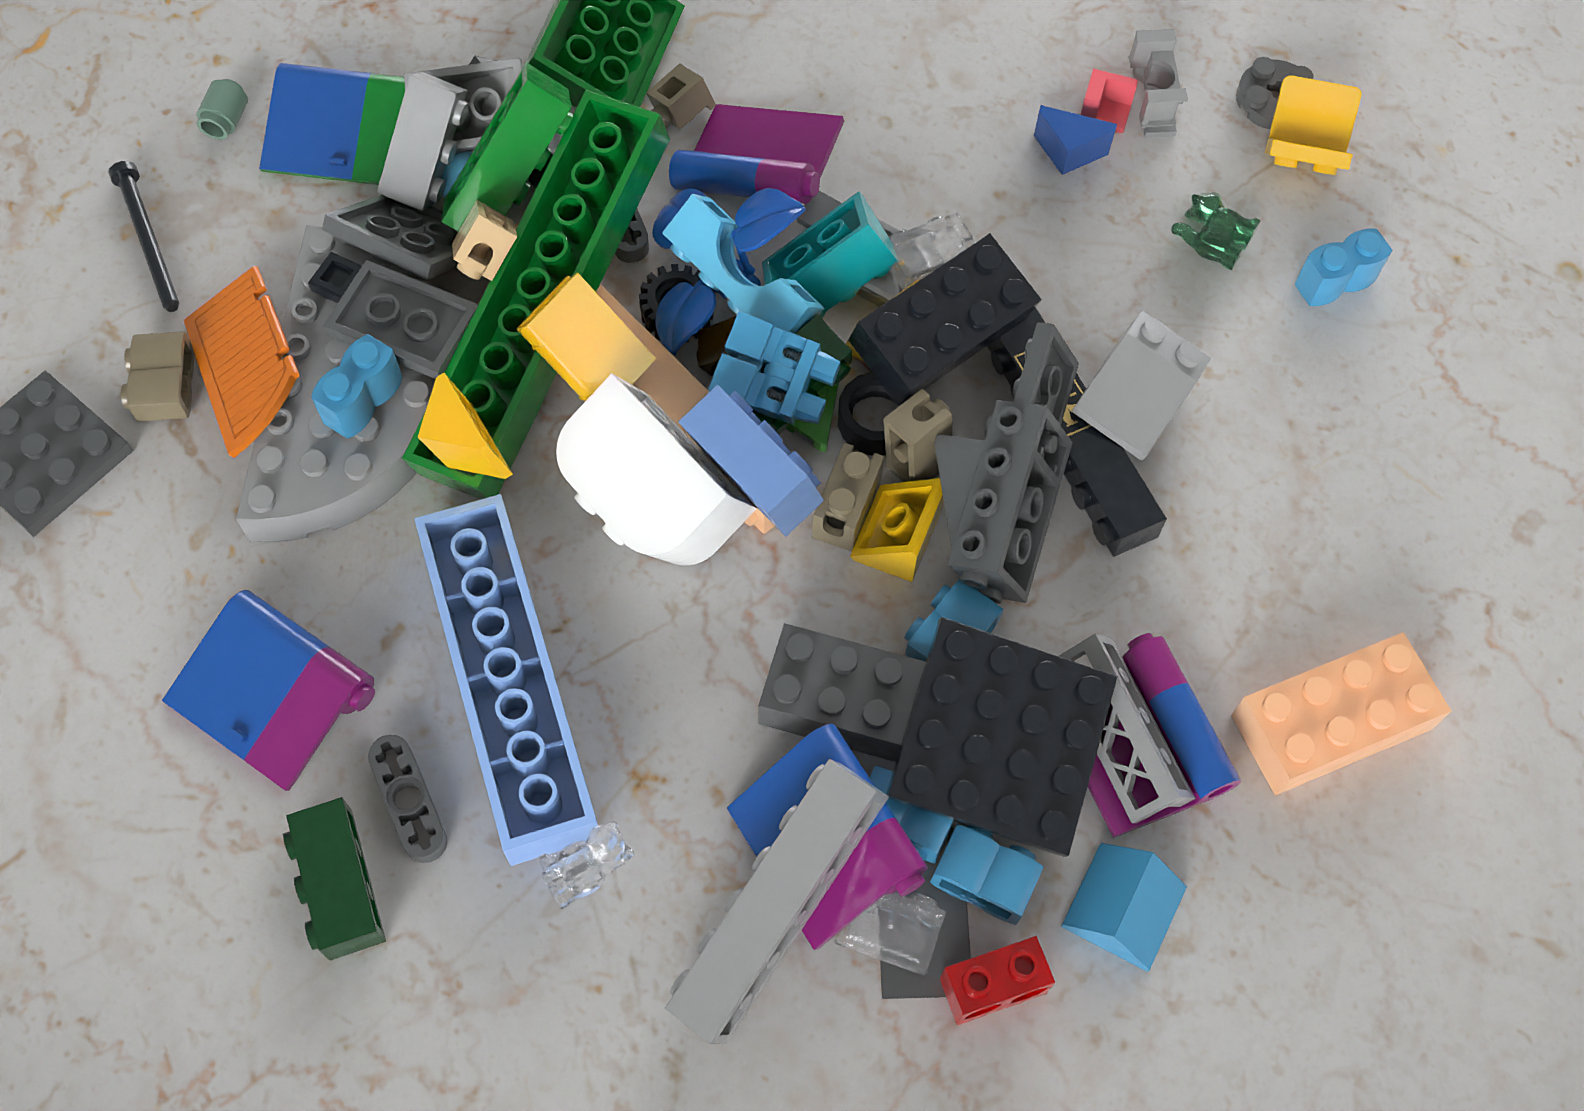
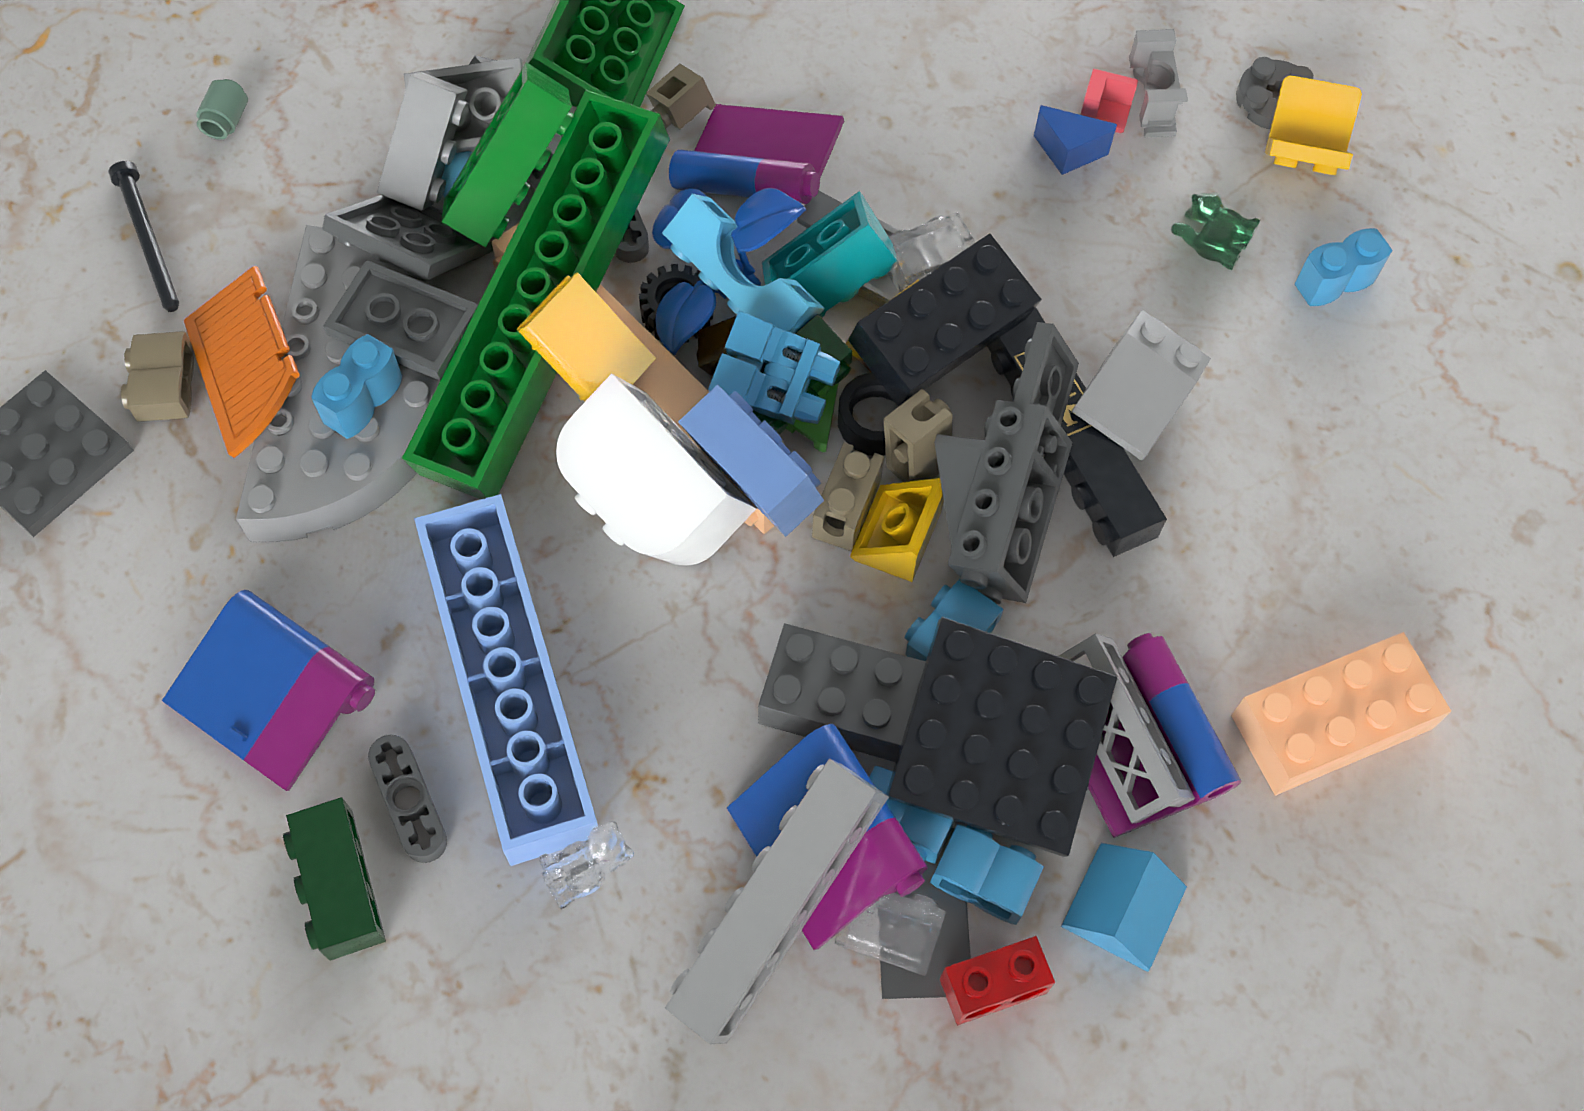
(331, 123): blue door -> none
(334, 277): black tile -> none
(457, 433): yellow slope -> none
(483, 242): tan brick -> none

